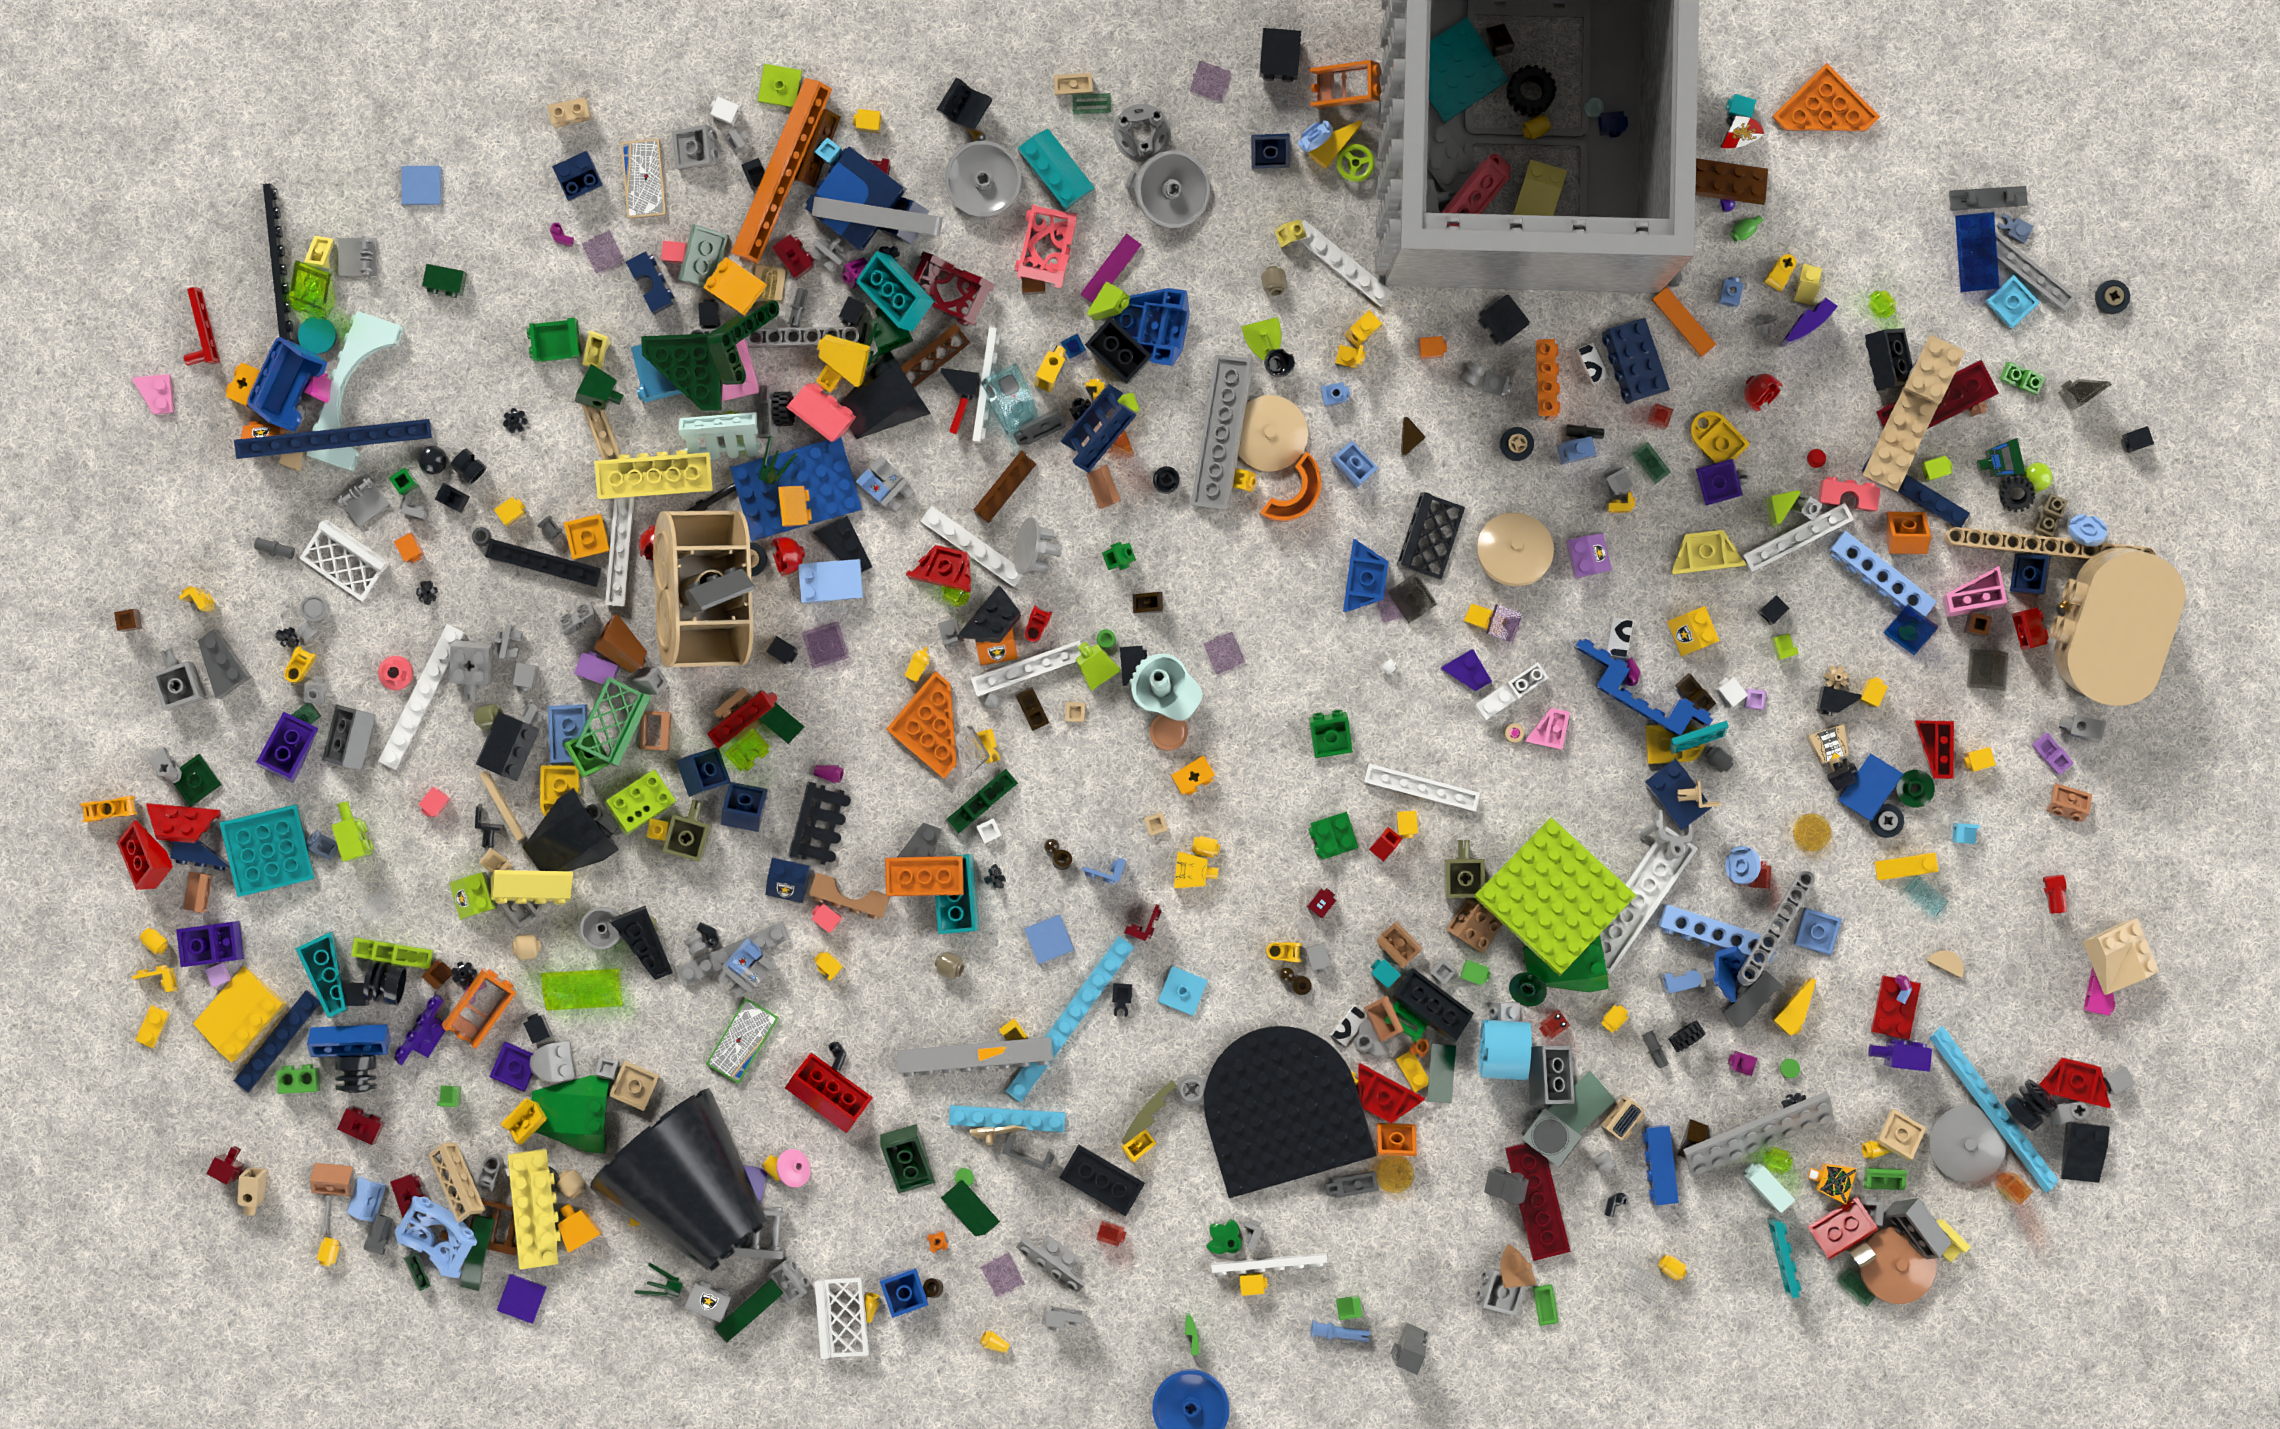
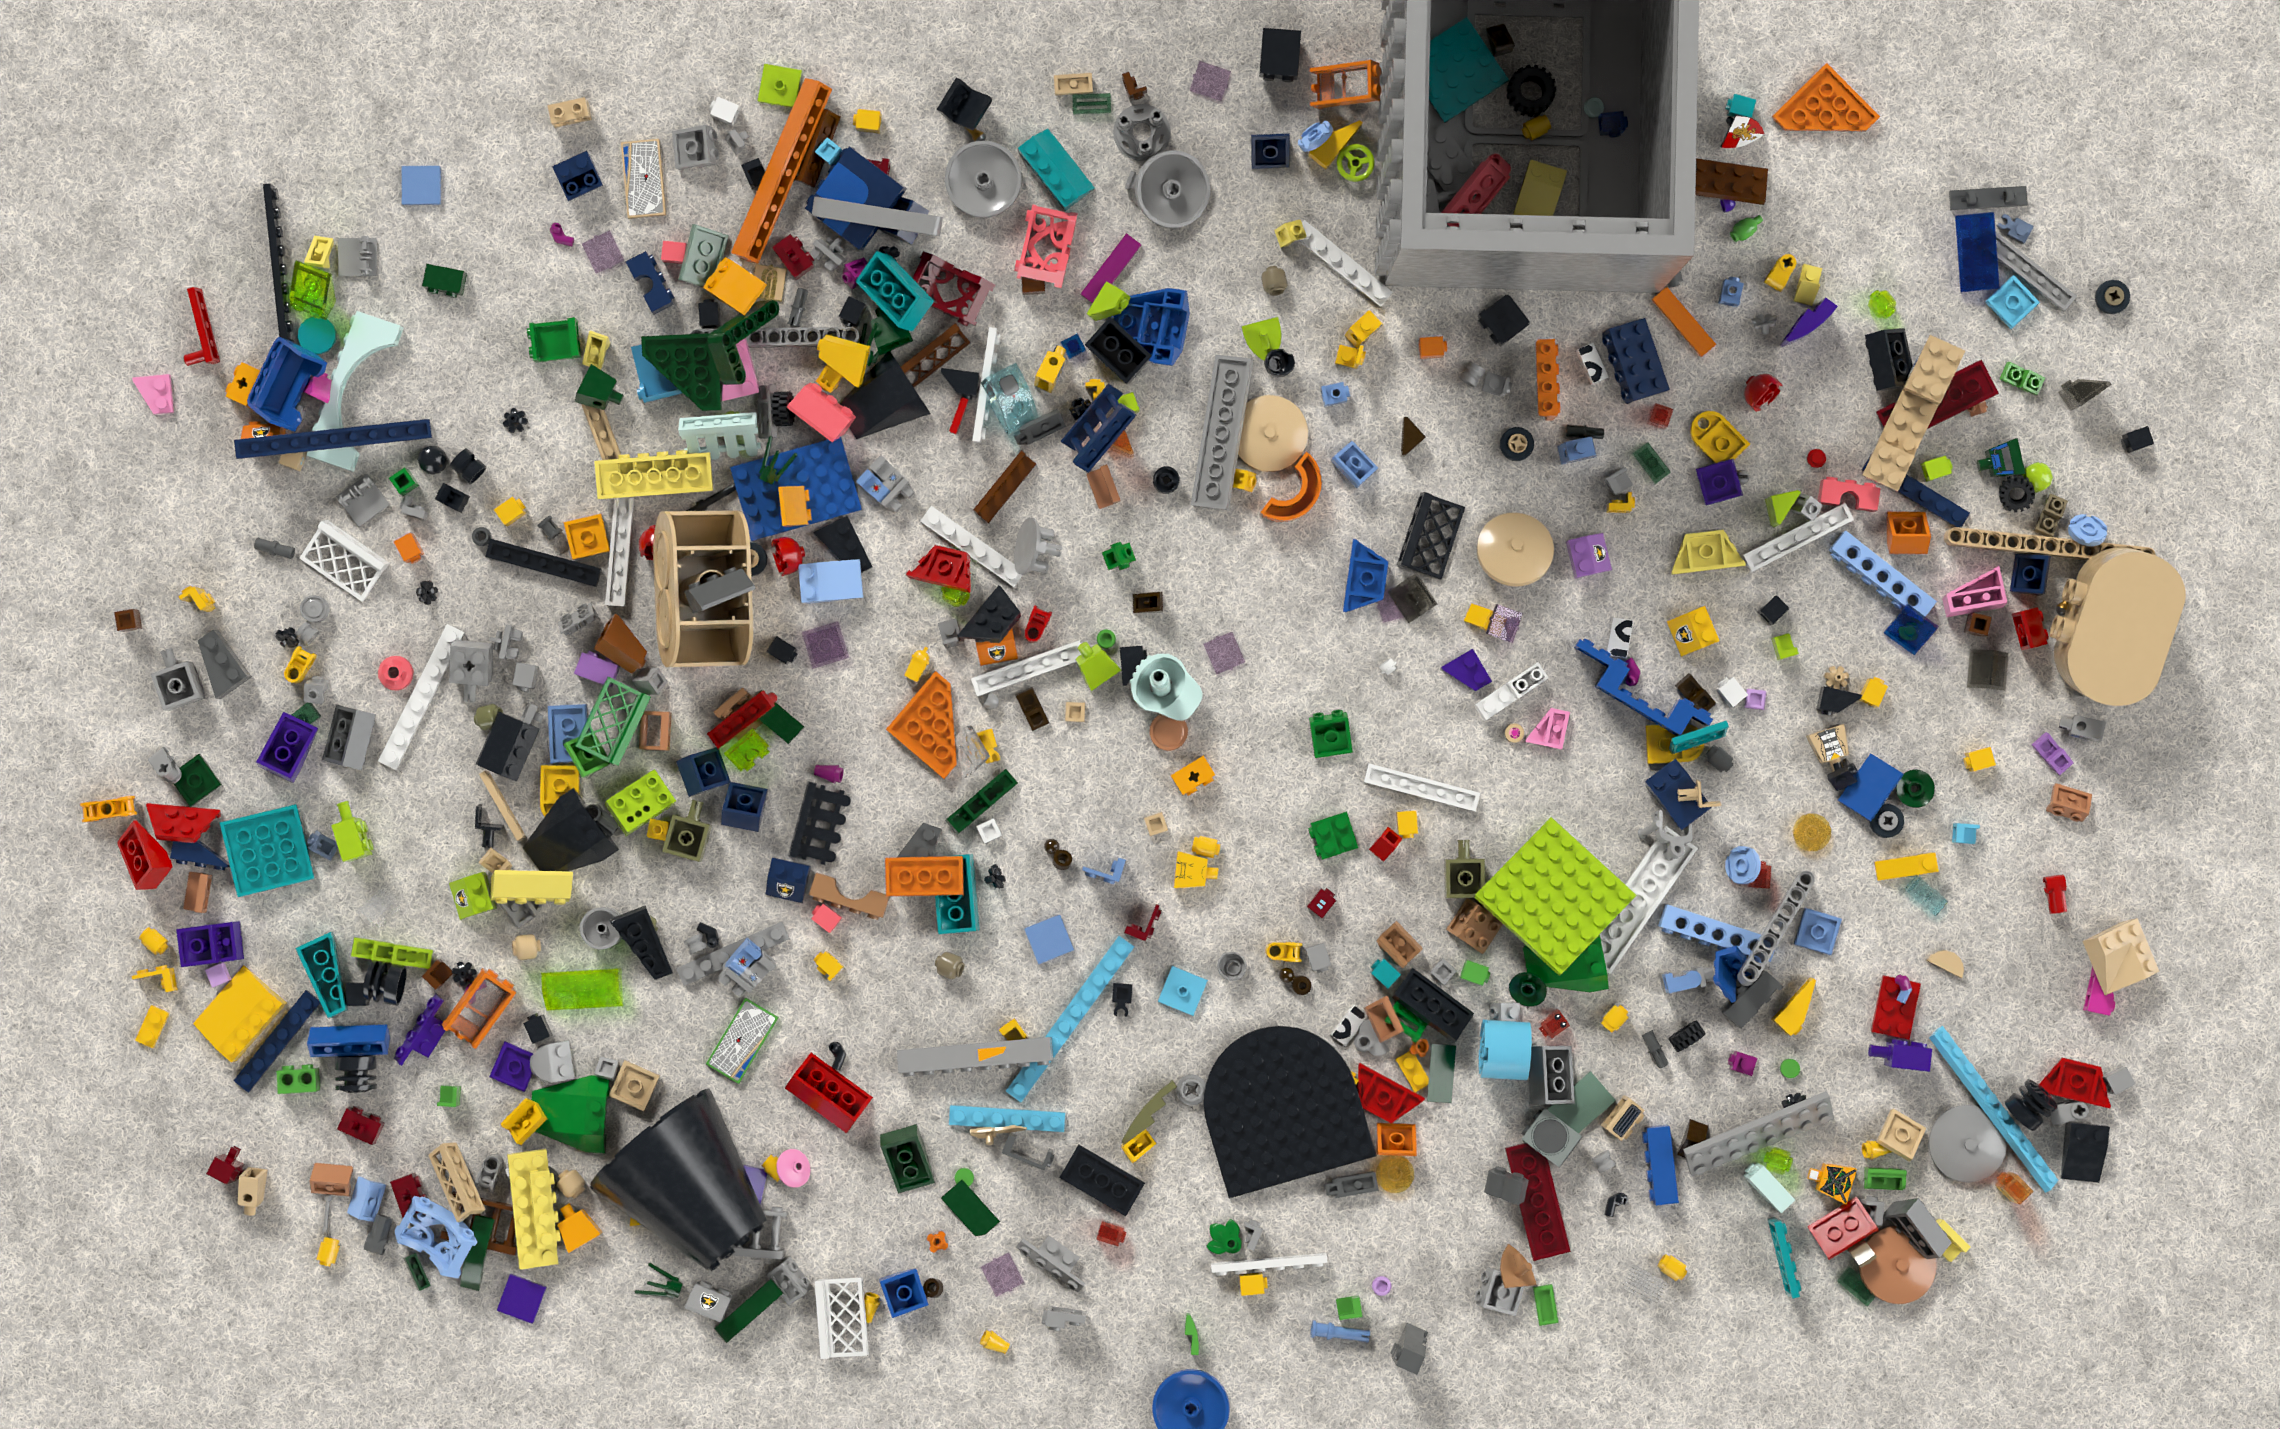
(433, 802): coral brick -> none
(1130, 85): none -> reddish brown bracket
(1236, 970): none -> light grey hair
(1381, 1285): none -> lavender tile
(1938, 746): red wedge -> none

